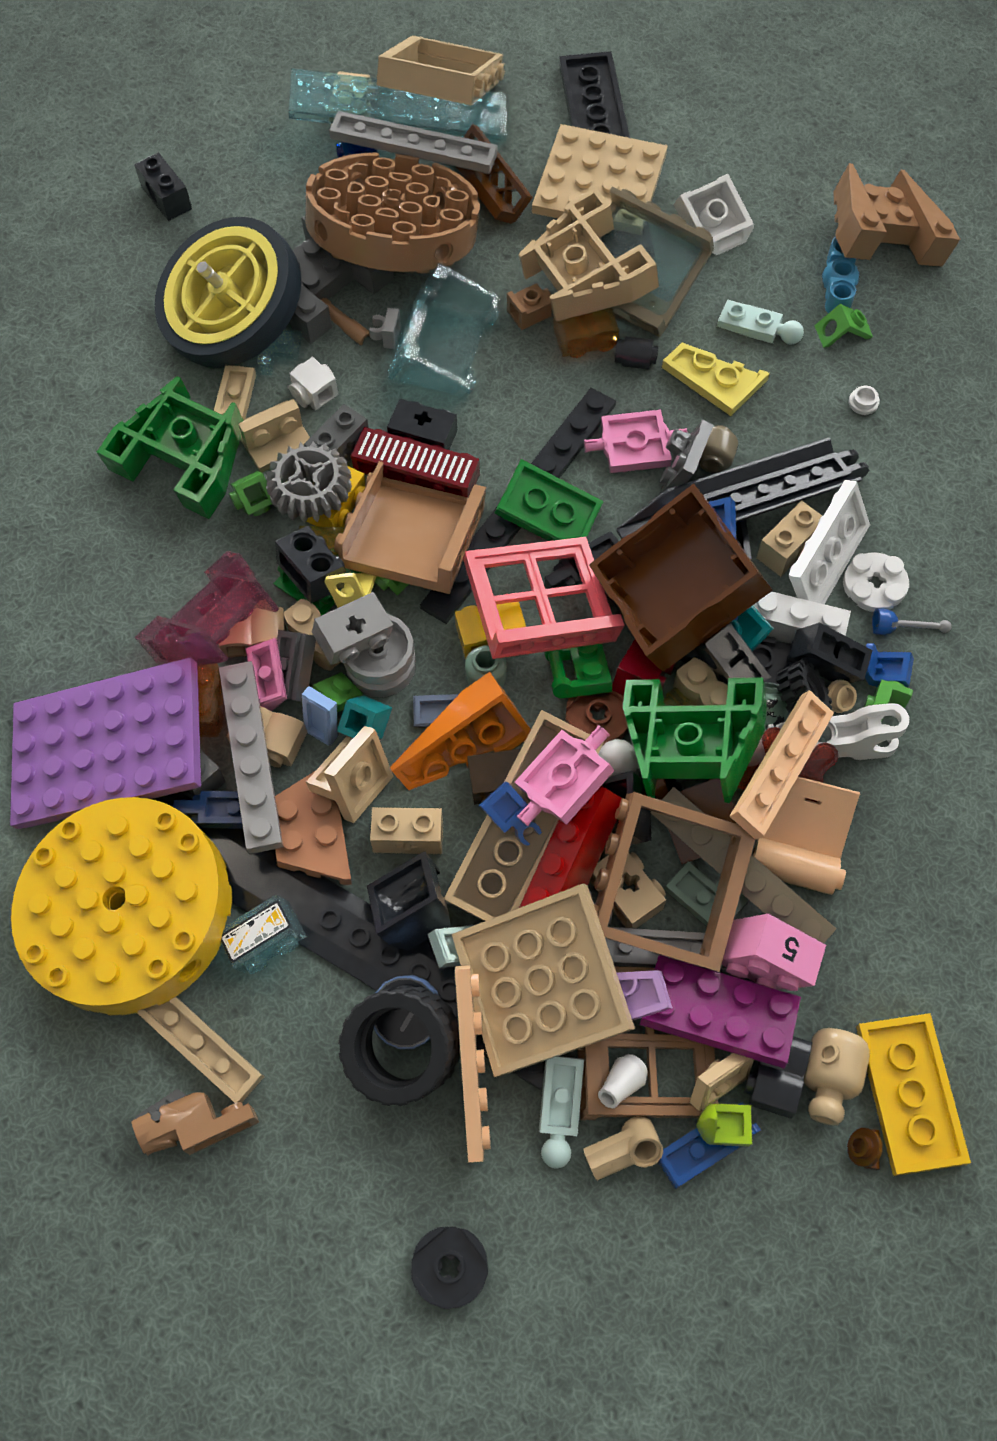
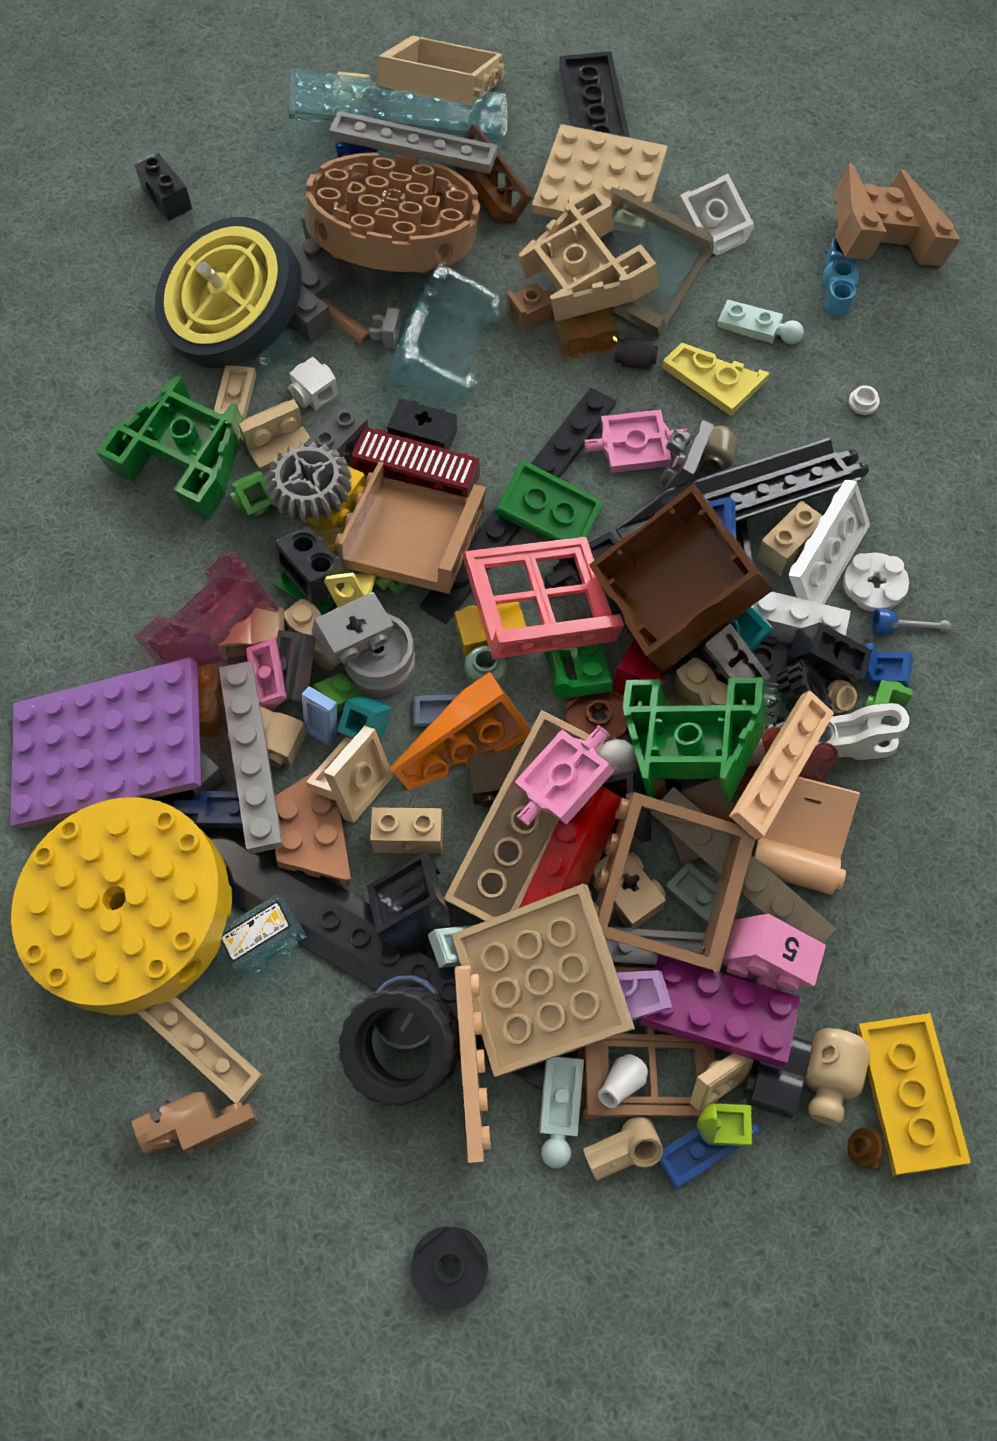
(503, 809): blue plate -> none
(846, 320): bright green bracket -> none

